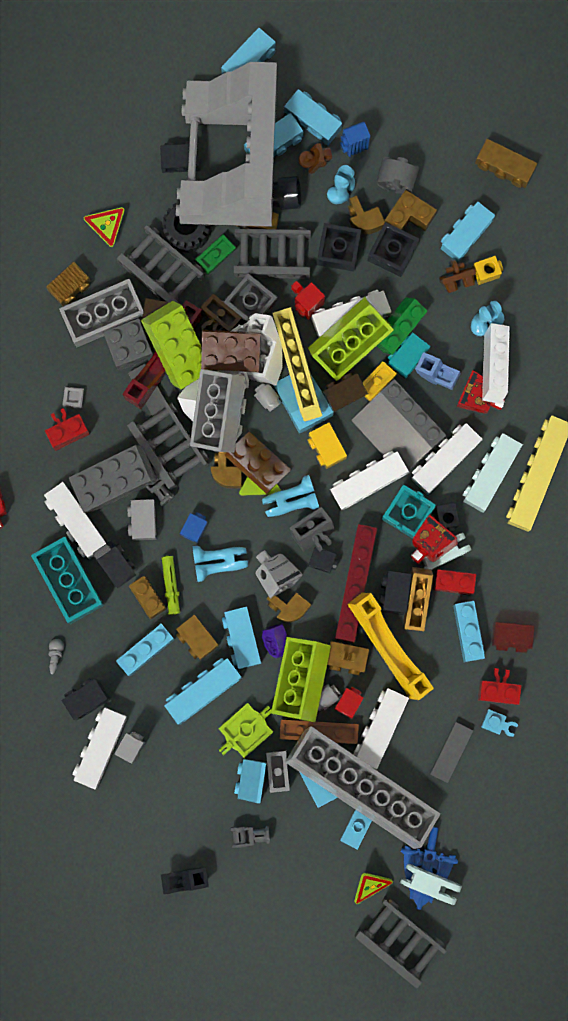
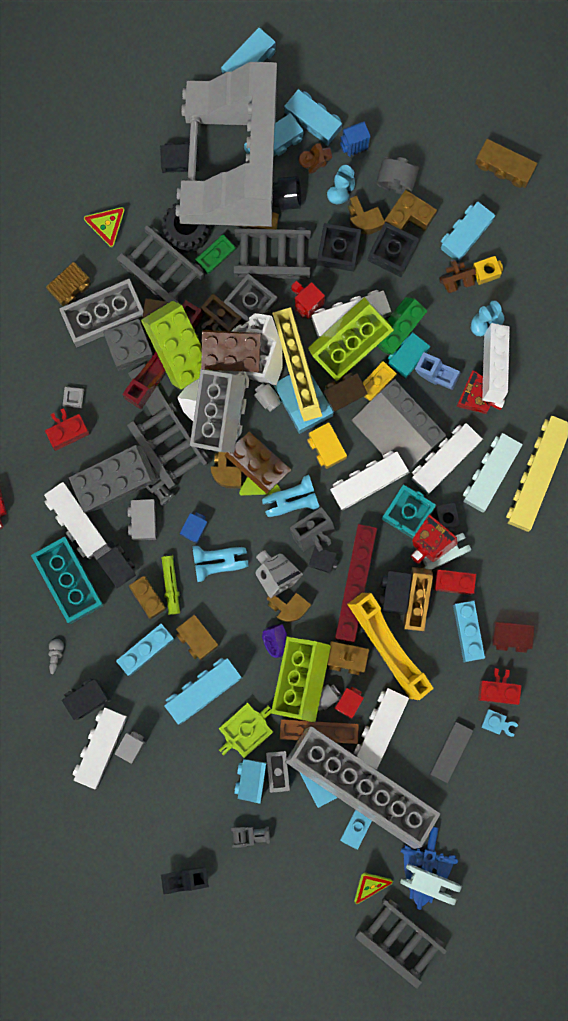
(241, 638): medium azure brick -> none

